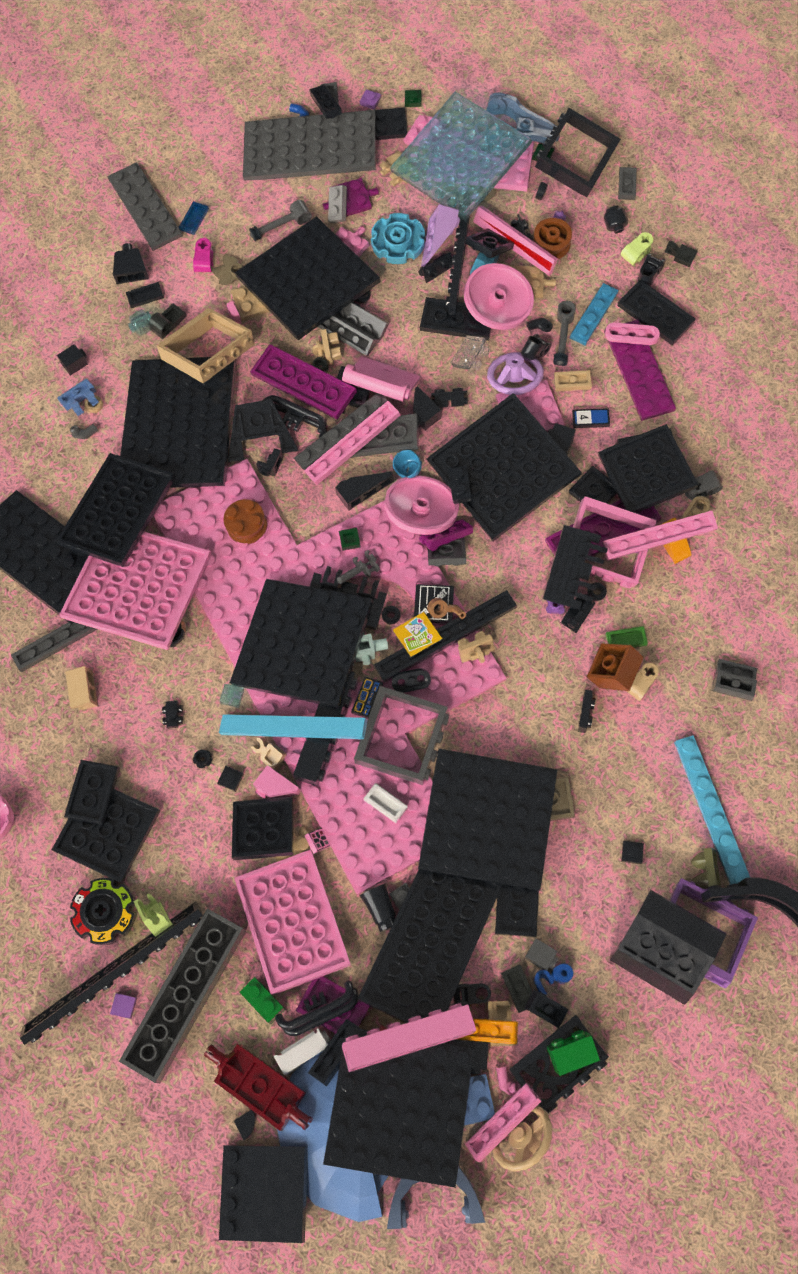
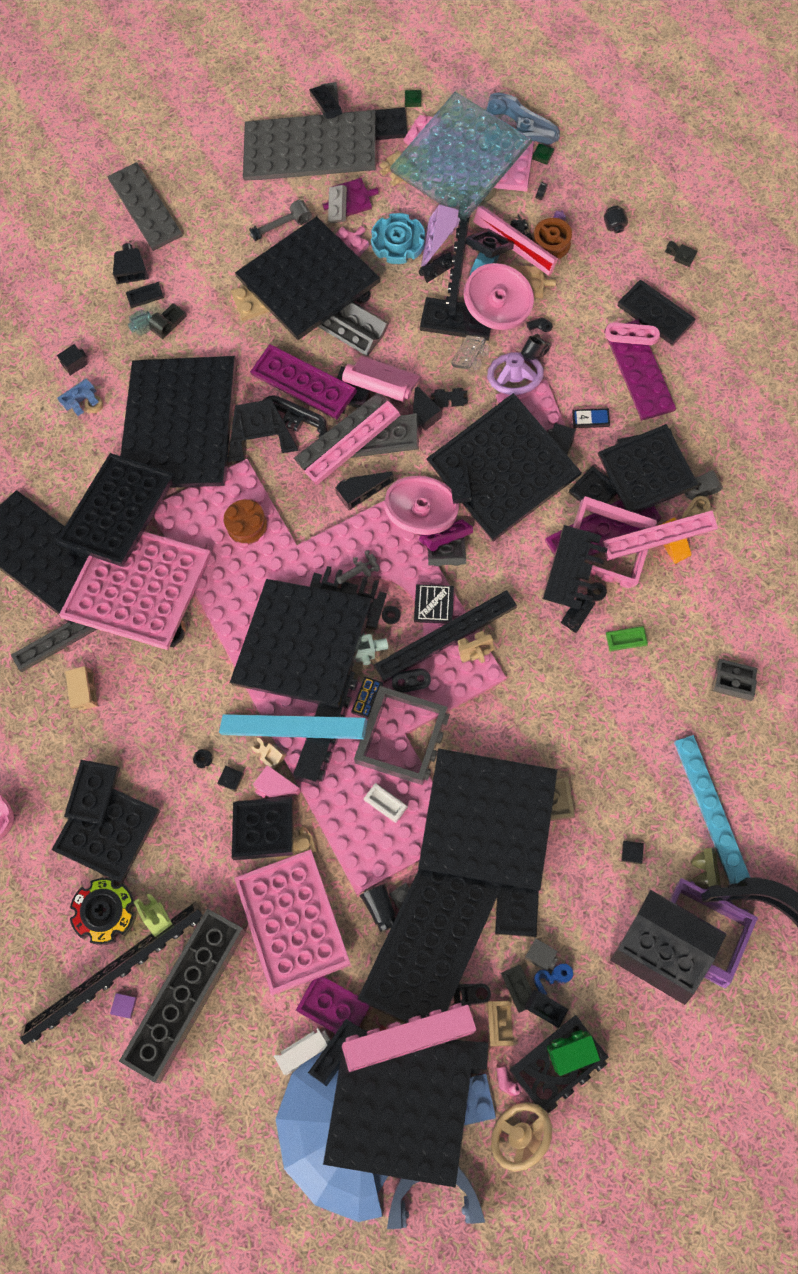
(83, 433): dark grey arm -> none
(171, 711): black piece -> none
(193, 218): clear blue tile -> none
(193, 330): tan window -> none
(203, 256): dark pink piece -> none
(227, 271): dark tan plate -> none
(231, 695): clear light blue plate -> none
(233, 312): bright pink tile -> none
(246, 1124): black tile -> none
(259, 1087): dark red plate -> none
(262, 1000): green brick -> none
(263, 1194): black plate -> none
(273, 463): black bracket -> none
(298, 109): blue arm -> none
(317, 840): bright pink tile -> none
(320, 361): pearl dark grey plate -> none
(320, 1011): black piece -> none
(330, 353): tan hips -> none
(349, 539): dark green plate -> none
(370, 99): medium lavender plate -> none
(404, 460): dark azure hair -> none
(417, 634): sticker -> none
(443, 608): medium nougat plate -> none
(494, 1031): light orange tile -> none
(502, 1122): bright pink tile -> none
(559, 609): medium lavender plate -> none
(563, 174): black window -> none
(565, 306): dark grey piece -> none
(572, 380): tan plate -> none
(587, 704): black plate -> none
(594, 314): dark azure plate -> none
(615, 667): dark orange brick -> none
(627, 183): dark grey plate -> none
(638, 248): yellowish green piece -> none
(642, 682): tan piece -> none
(650, 269): black piece -> none

